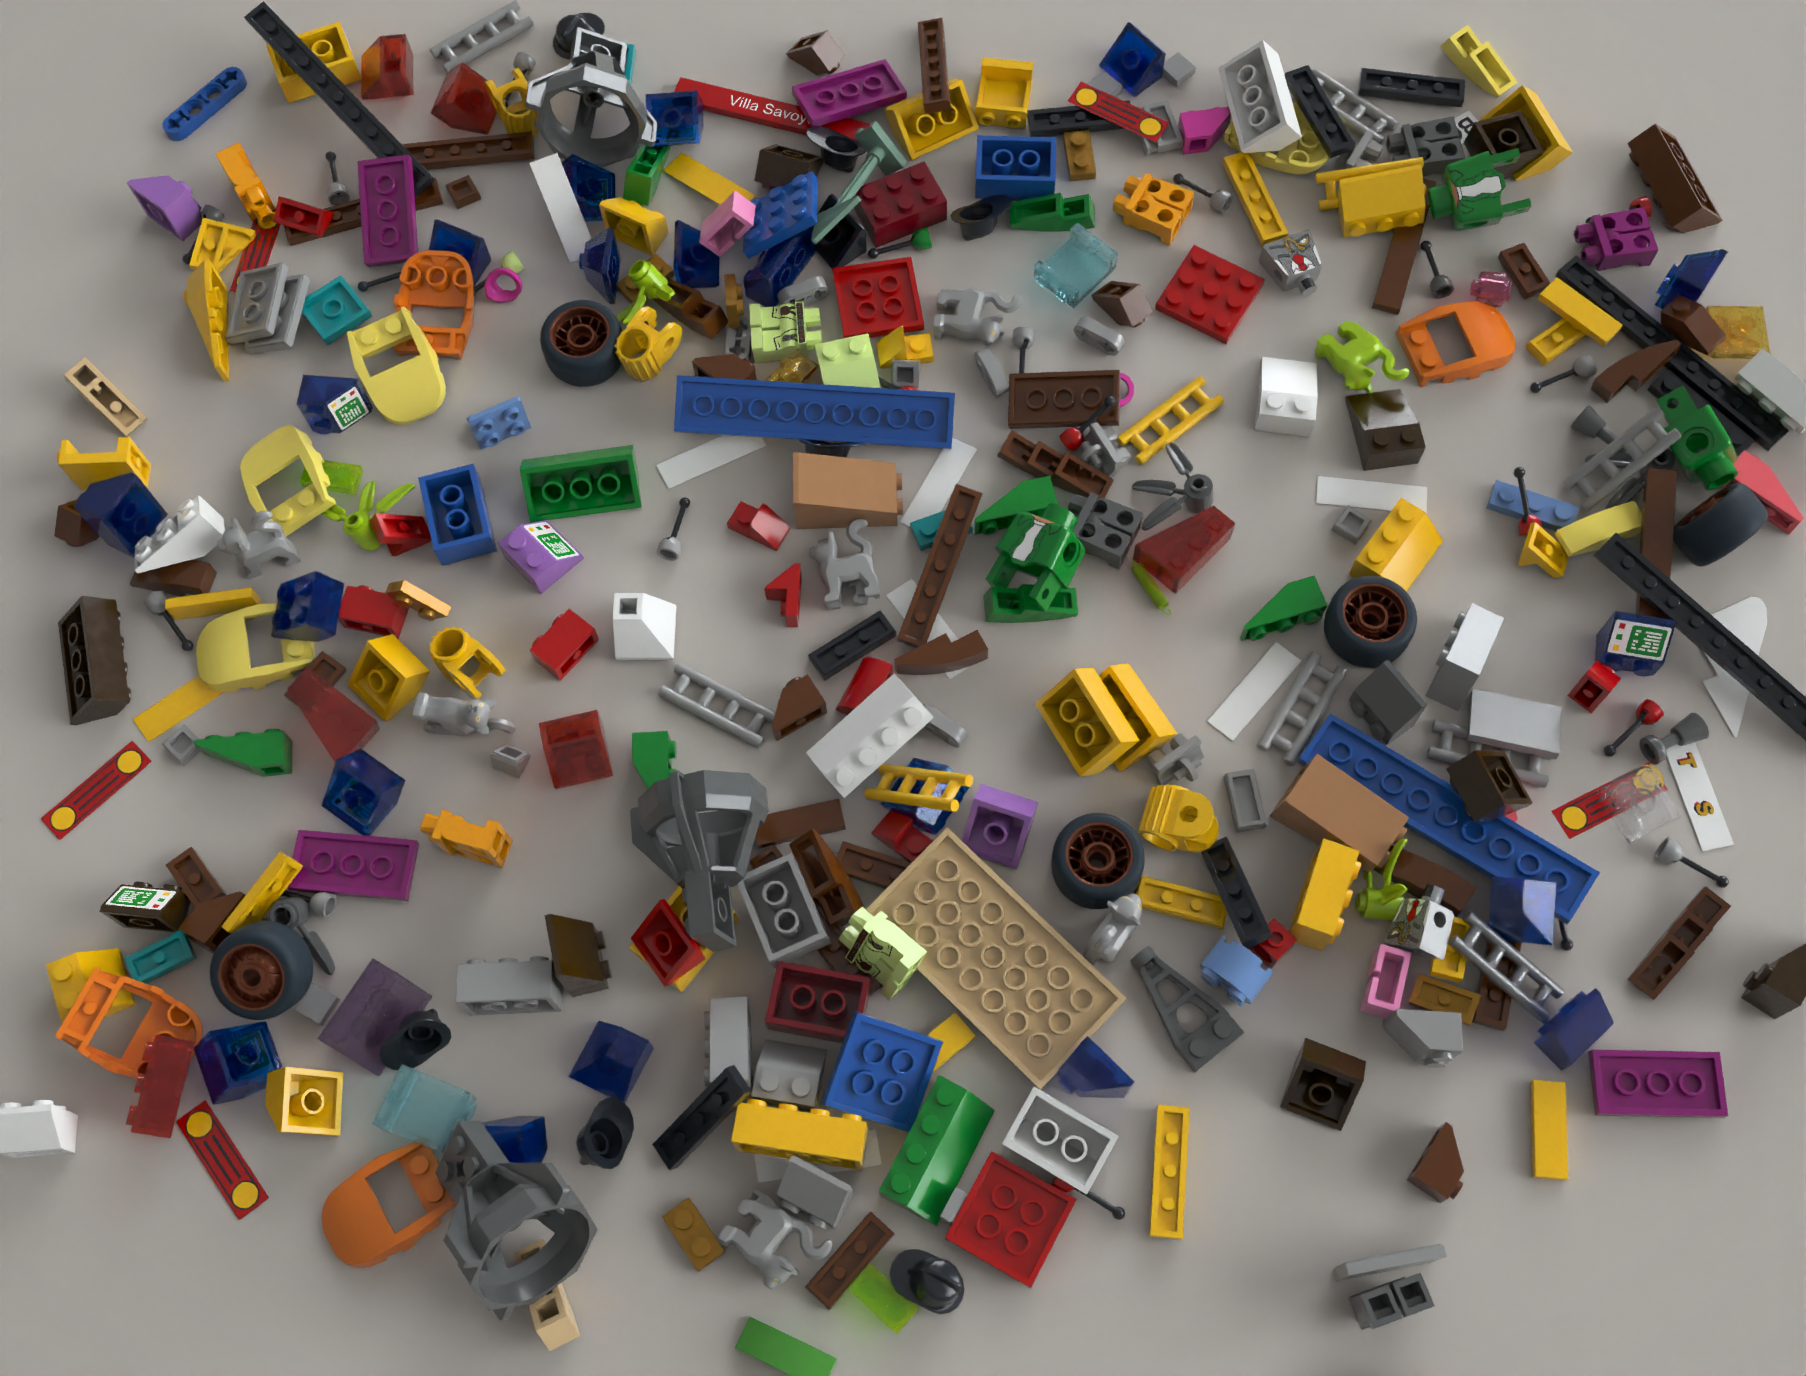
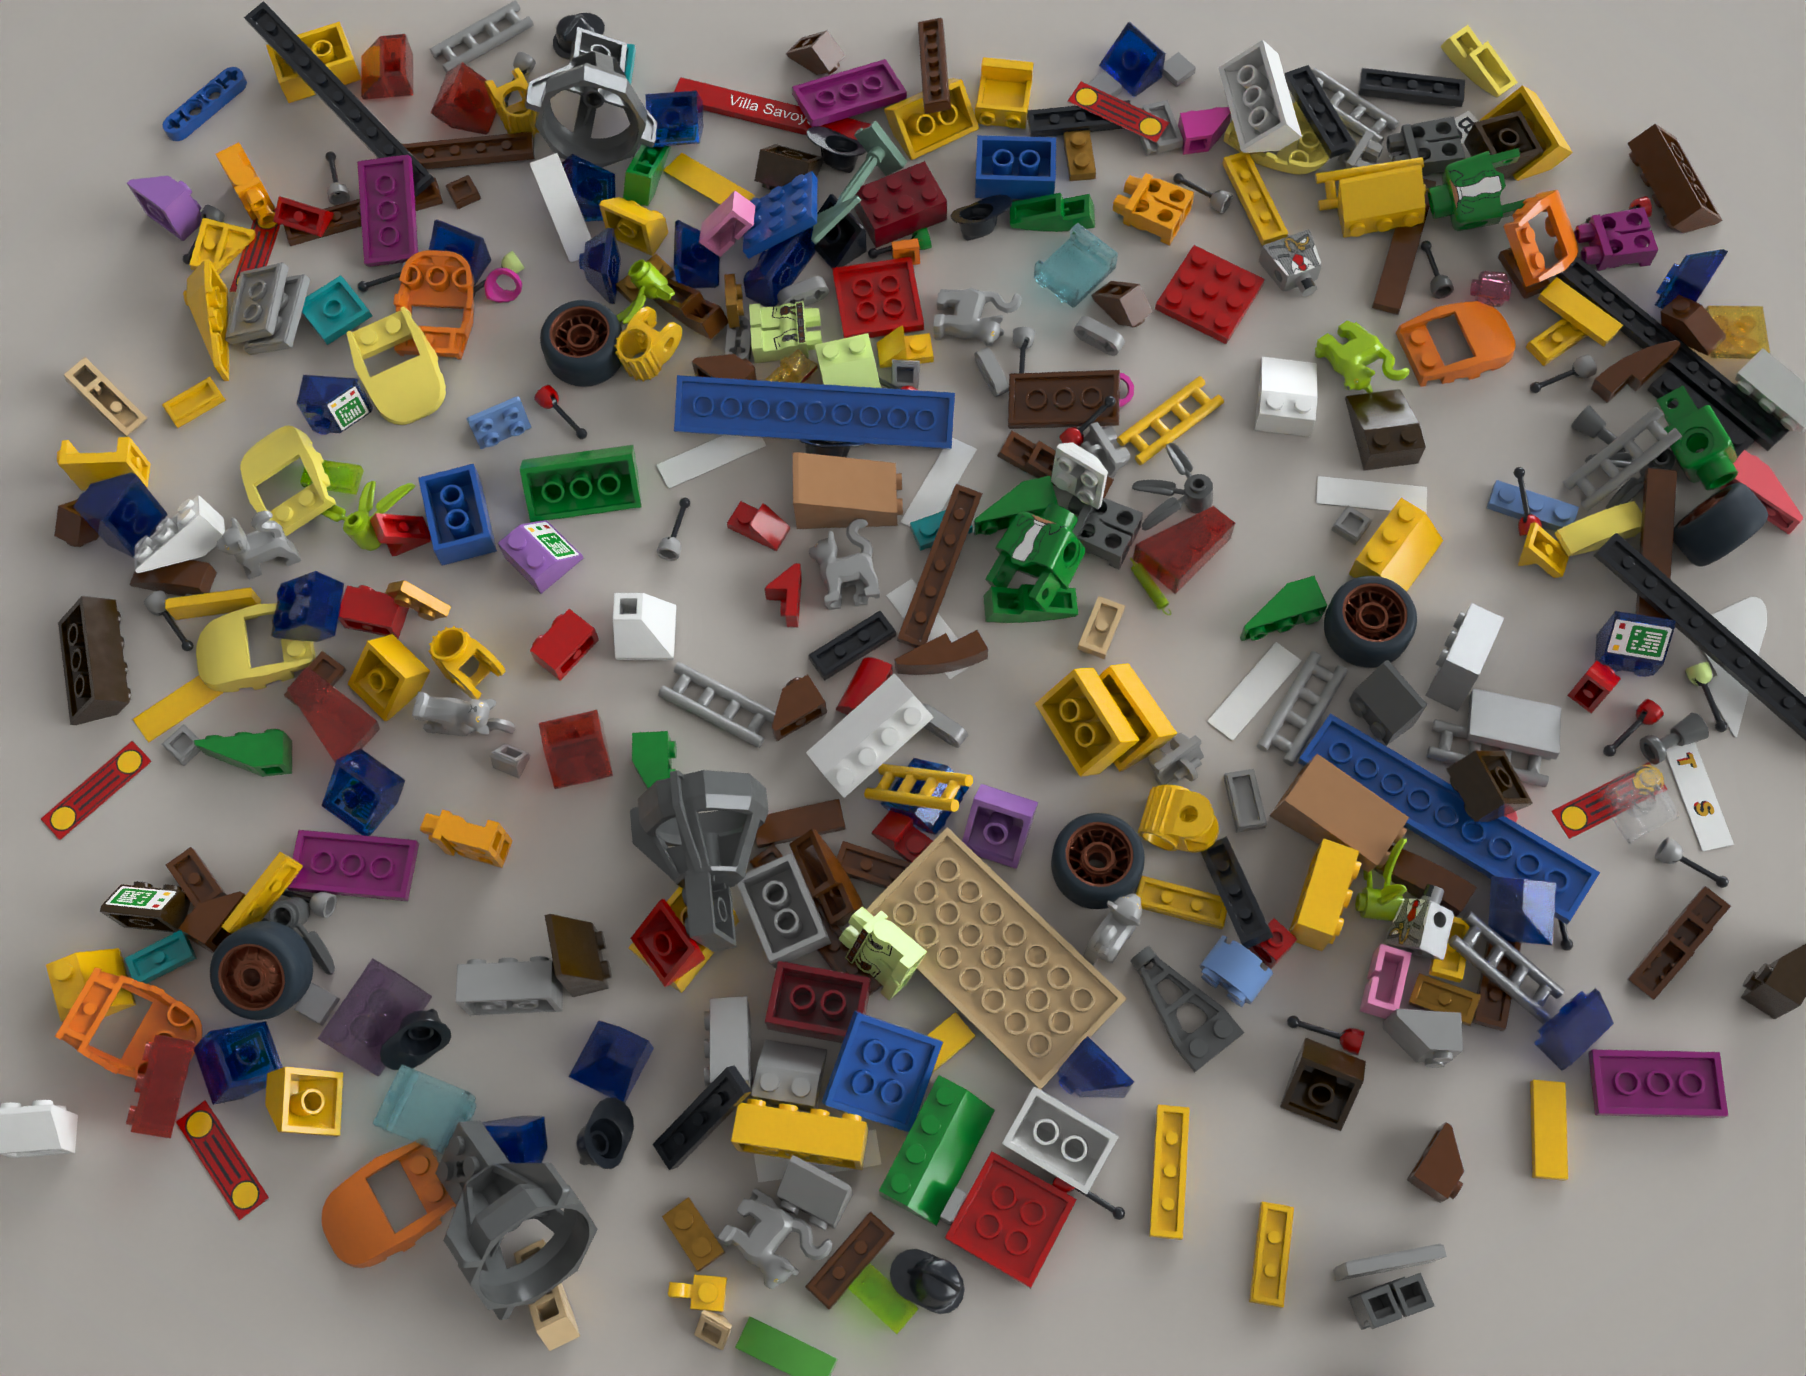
(193, 402): none -> yellow tile
(548, 398): none -> hinge
(705, 1293): none -> yellow plate
(713, 1329): none -> tan slope
(906, 248): none -> orange plate
(1079, 474): none -> white slope
(1101, 627): none -> tan plate
(1271, 1254): none -> yellow tile
(1349, 1039): none -> hinge
(1523, 241): none -> orange slope
(1700, 676): none -> hinge

